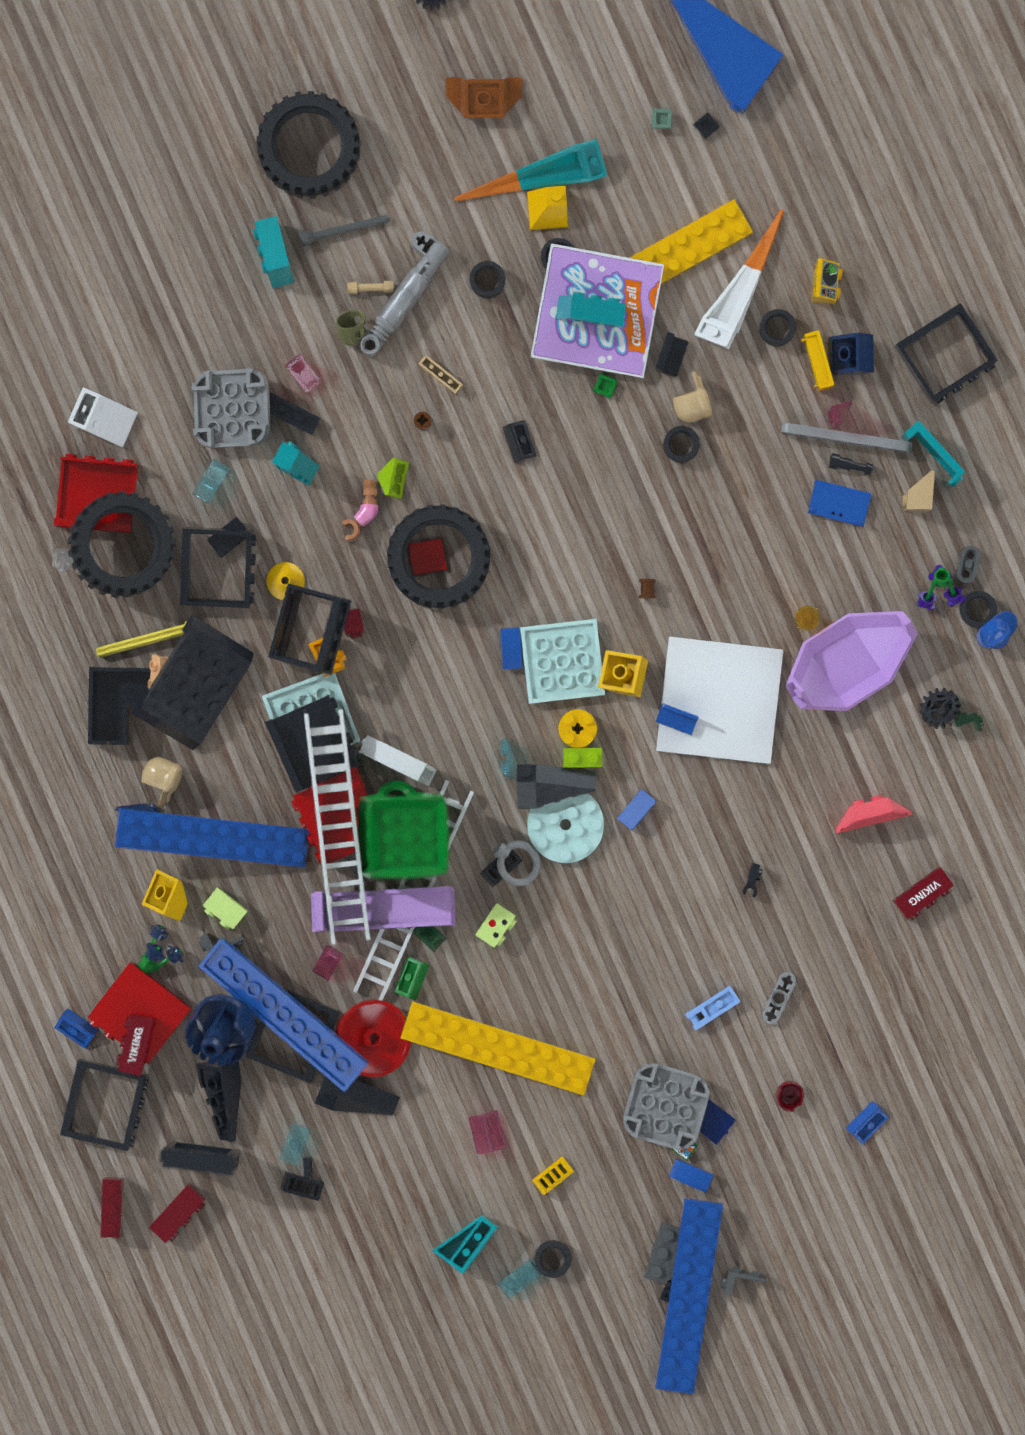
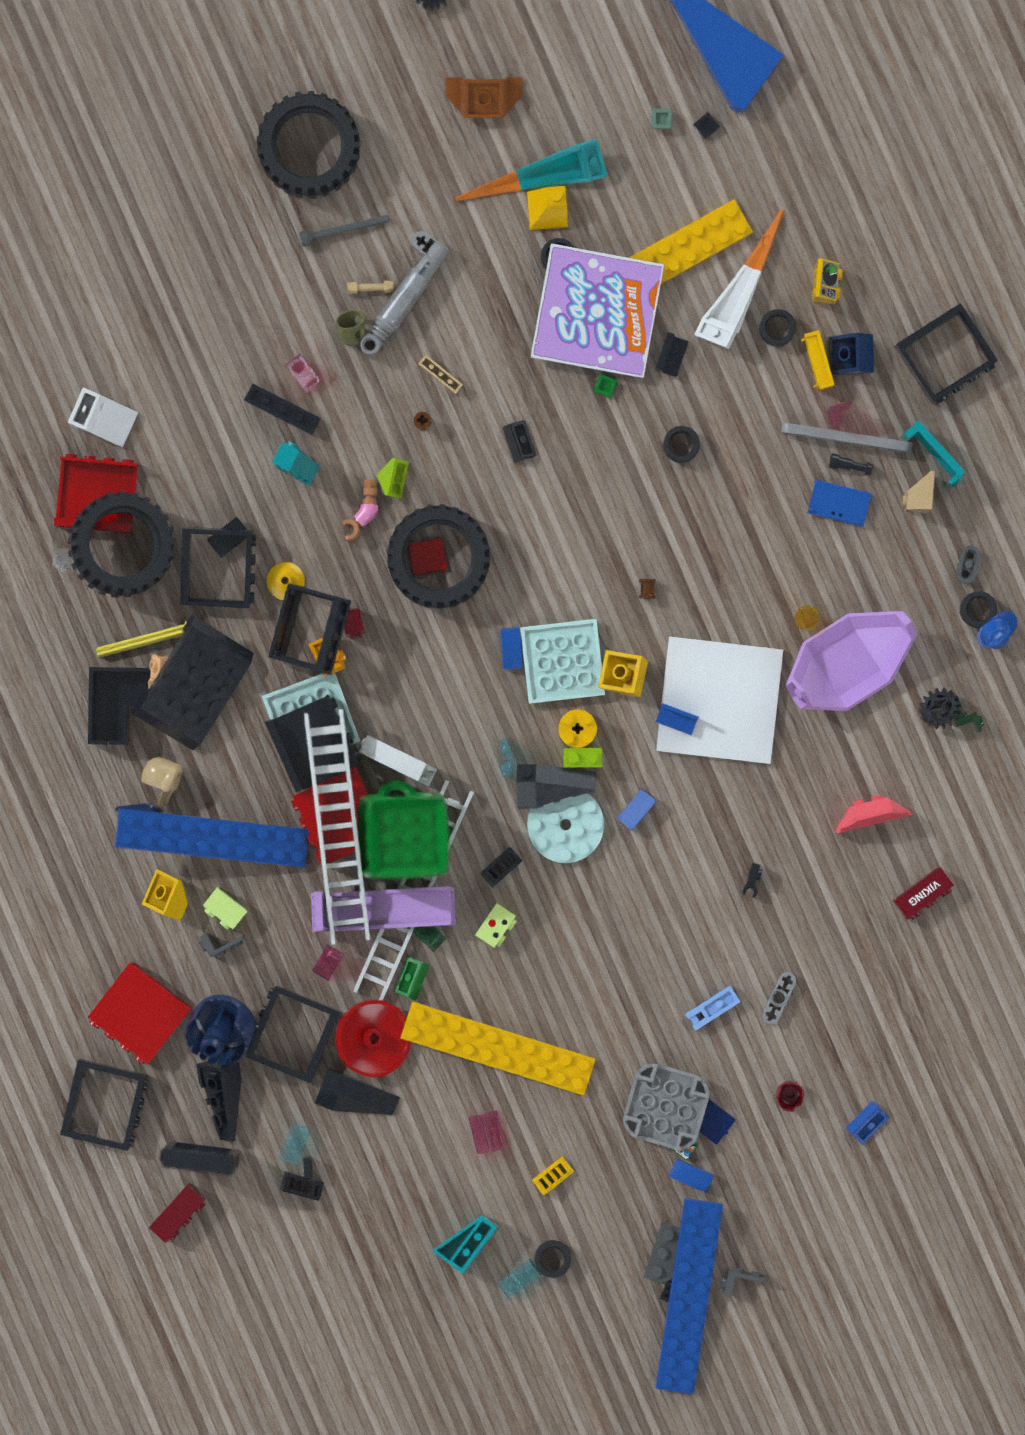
(76, 1028): blue slope -> none
(112, 1207): dark red brick -> none
(135, 1044): dark red brick -> none
(155, 952): dark blue plant -> none
(211, 481): clear light blue slope -> none
(231, 408): light grey plate -> none
(273, 251): teal wedge -> none
(283, 1014): blue plate -> none
(487, 265): black tyre -> none
(503, 851): light grey piece -> none
(591, 309): teal wedge -> none
(693, 405): tan piece -> none
(940, 578): plant -> none

